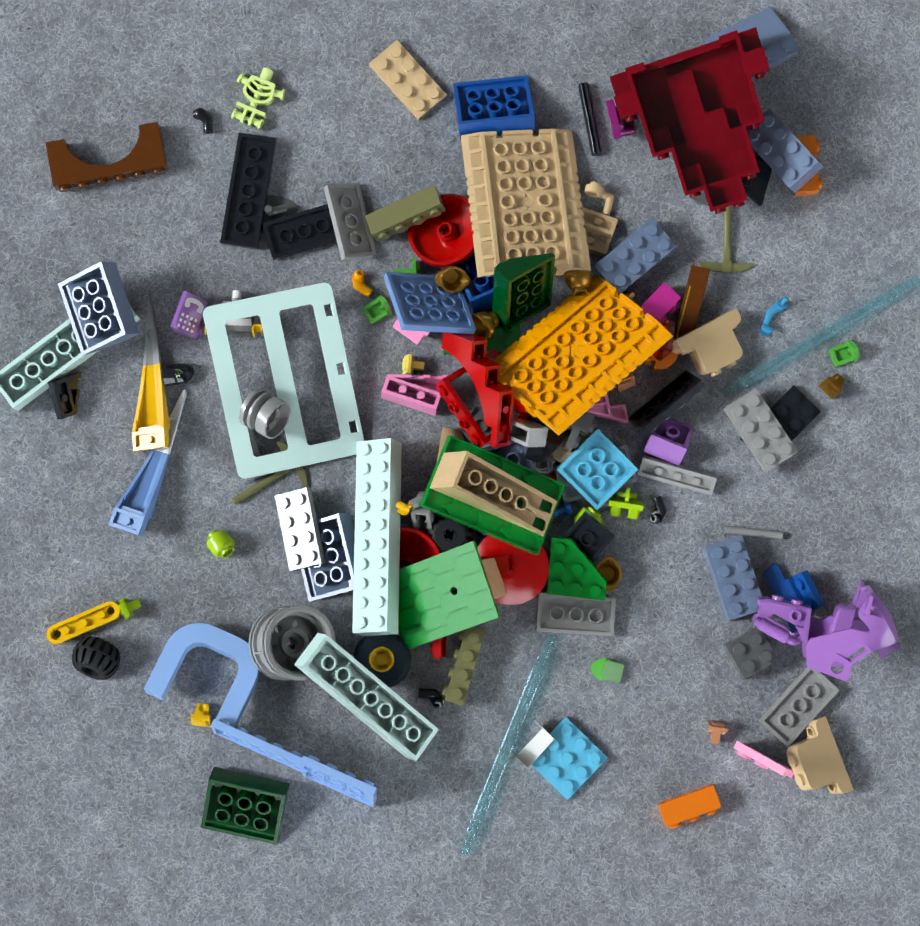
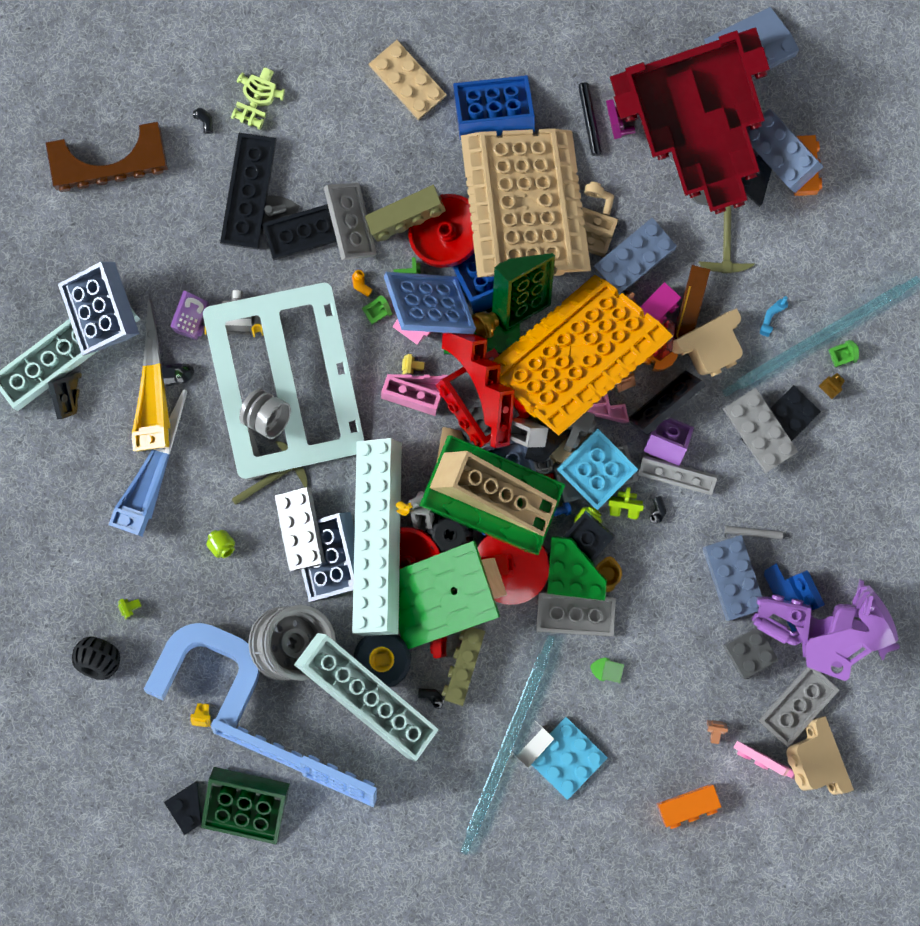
(83, 622): yellow plate -> none
(186, 808): none -> black wing
(452, 279): pearl gold piece -> none
(578, 281): pearl gold piece -> none

